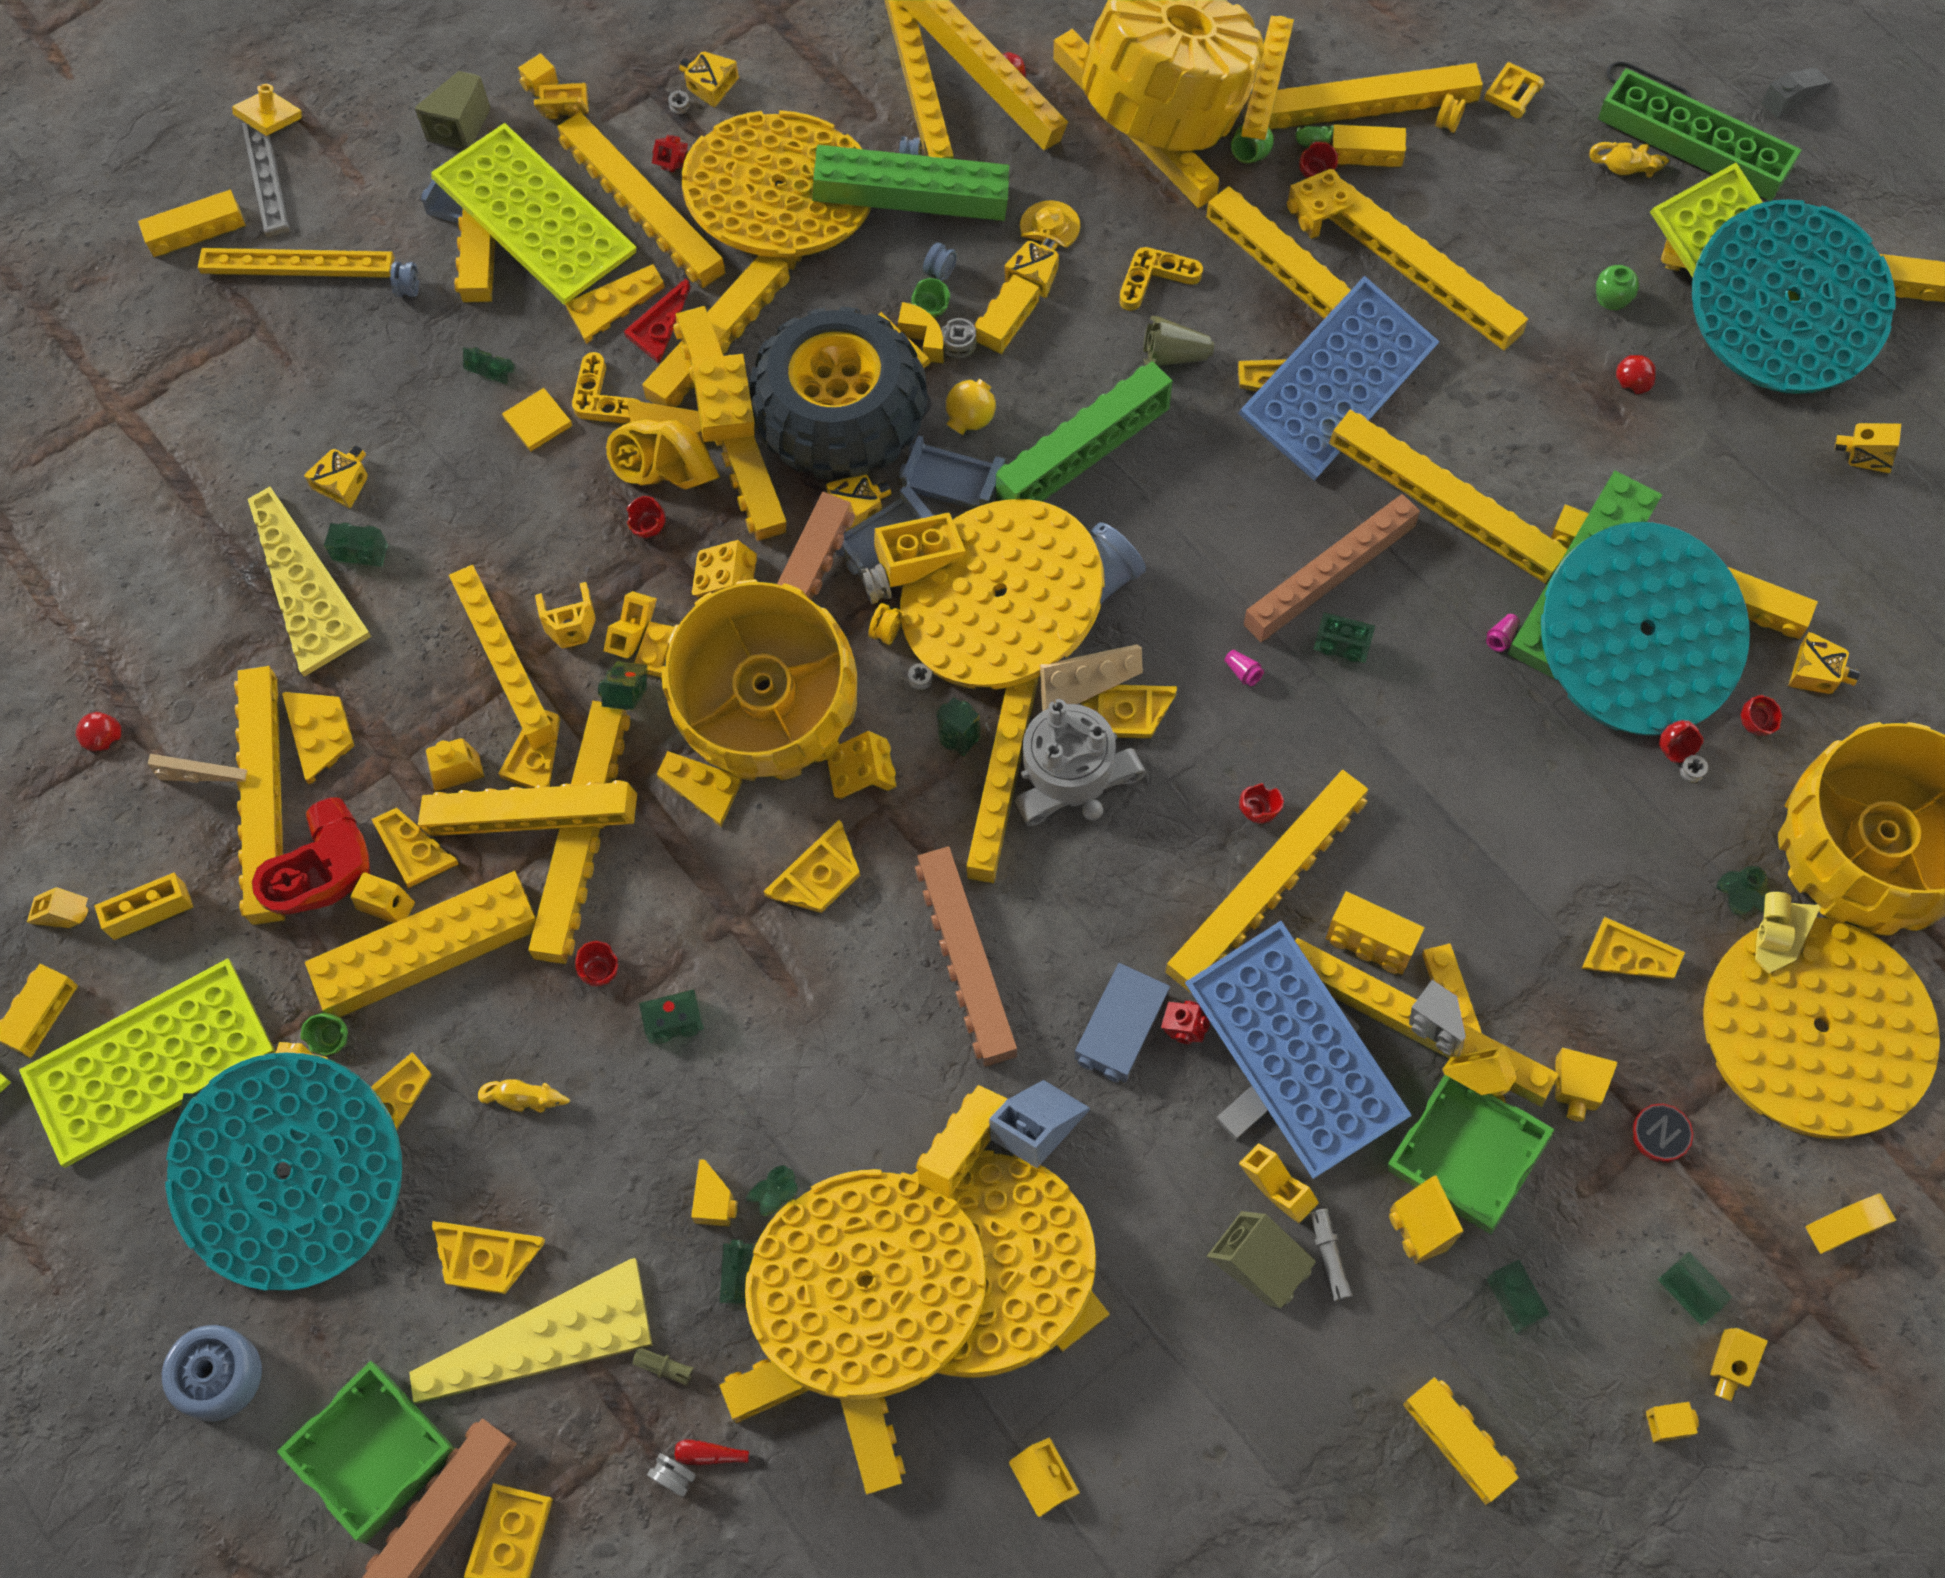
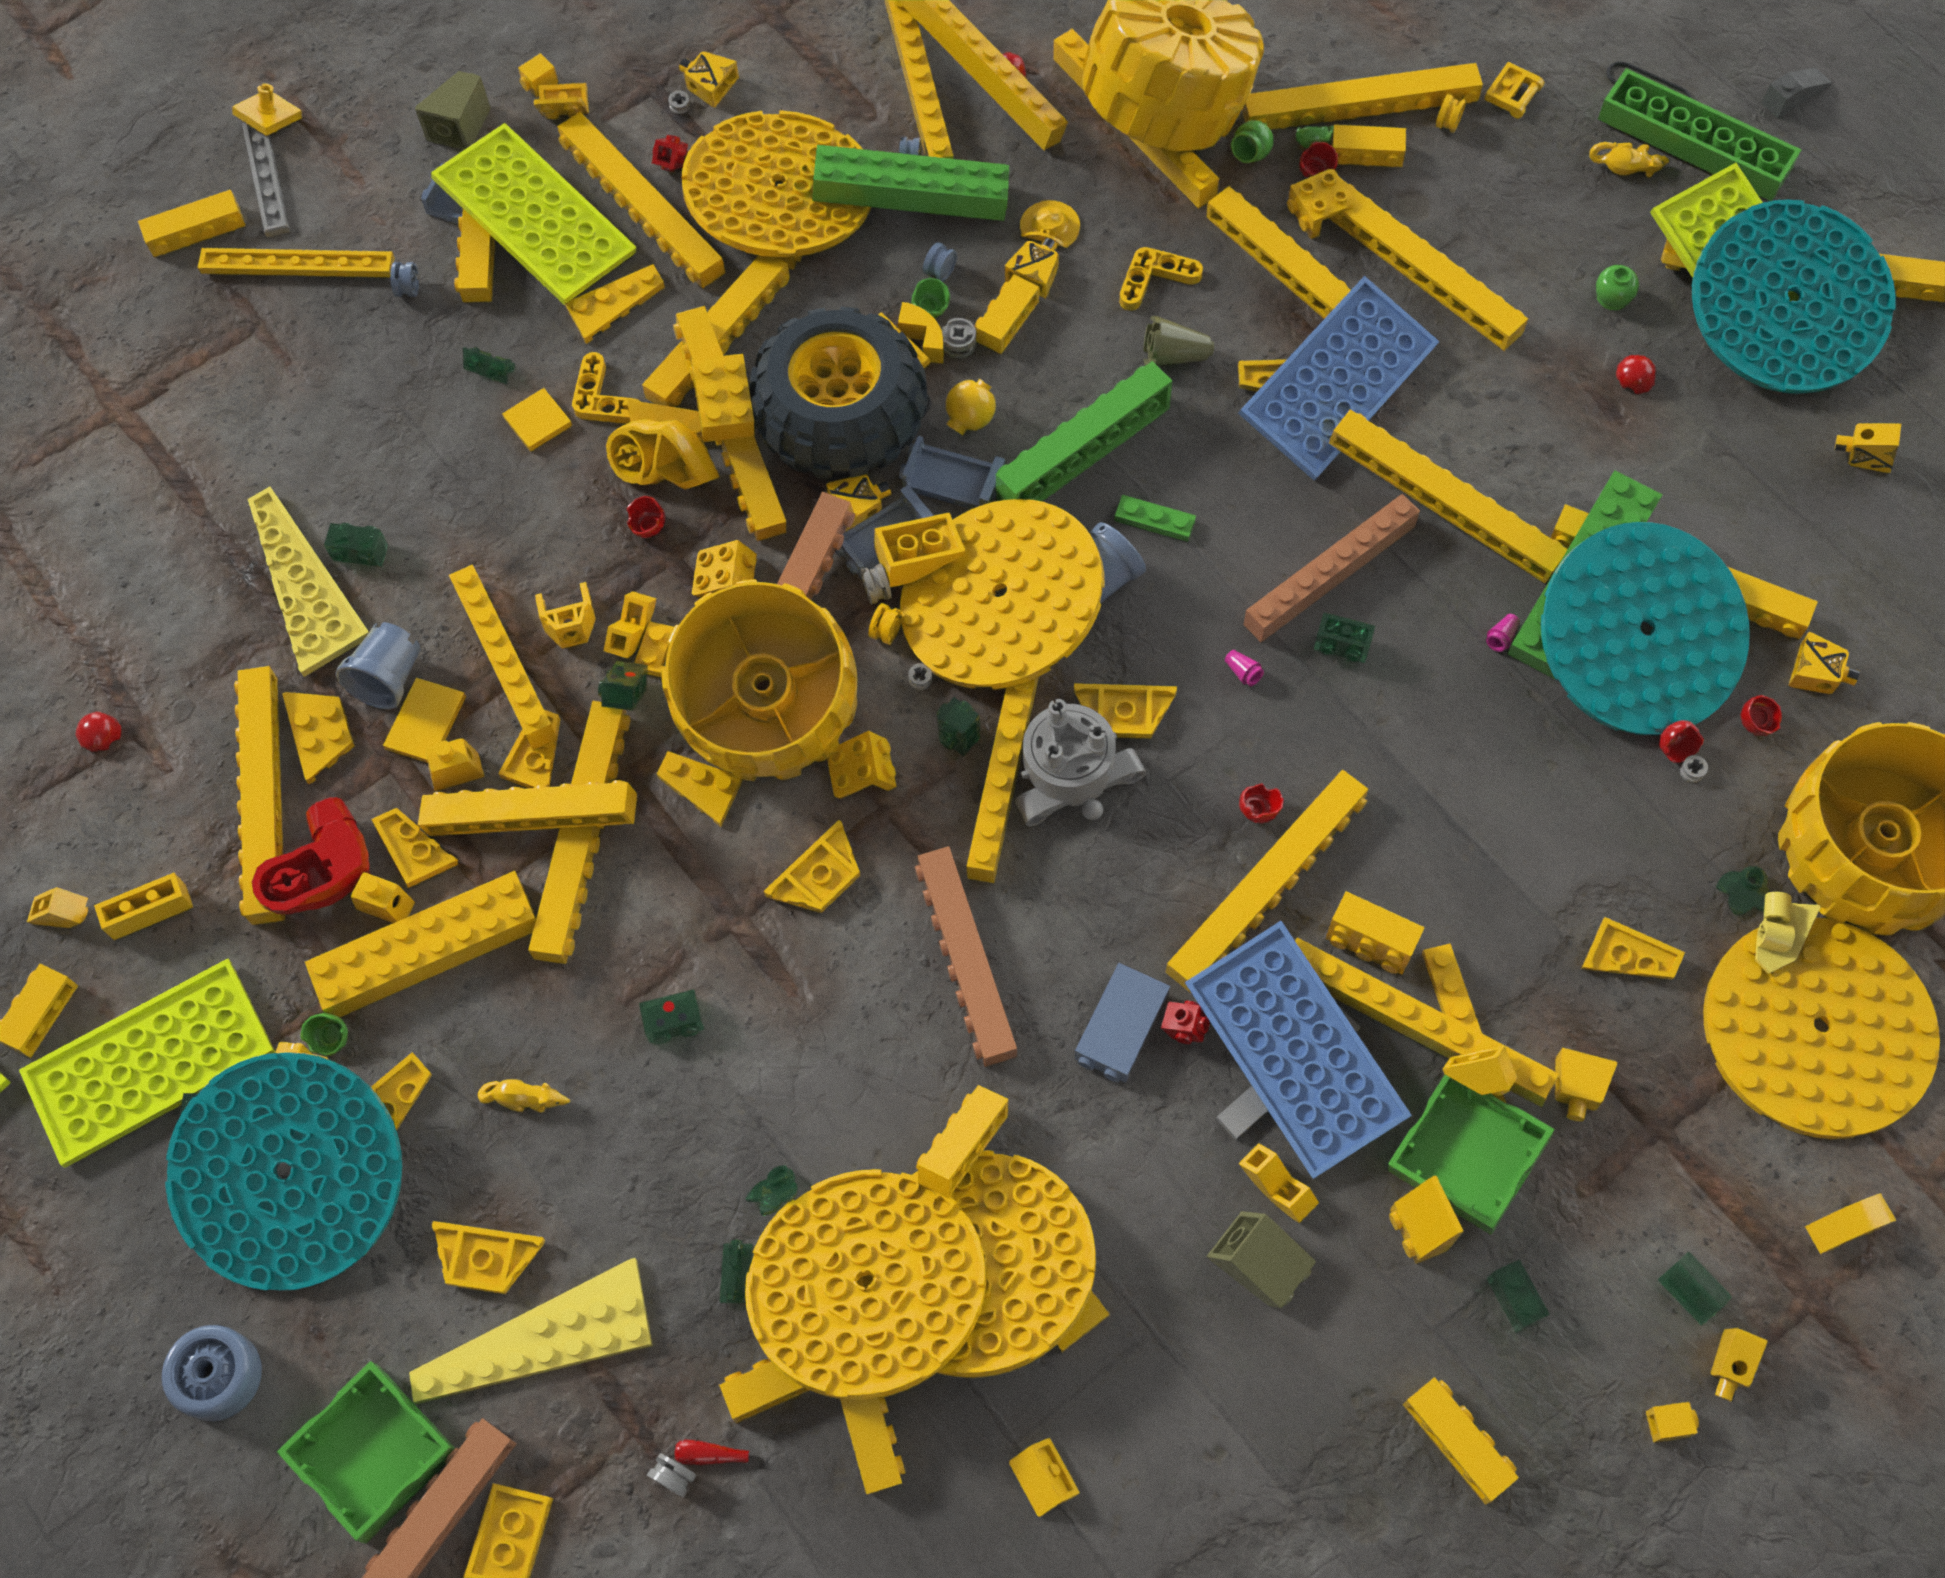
(193, 771): tan wing -> none
(339, 476): yellow torso -> none
(379, 666): none -> sand blue piece
(424, 719): none -> yellow tile
(596, 963): red hair -> none
(655, 326): red wing -> none
(663, 1366): olive axle -> none
(712, 1199): yellow slope -> none
(1035, 1121): sand blue slope -> none
(1088, 675): tan wing -> none
(1155, 518): none -> bright green plate
(1267, 78): yellow plate -> none
(1330, 1253): light grey pin -> none
(1439, 1017): light grey slope -> none
(1662, 1133): black tile -> none

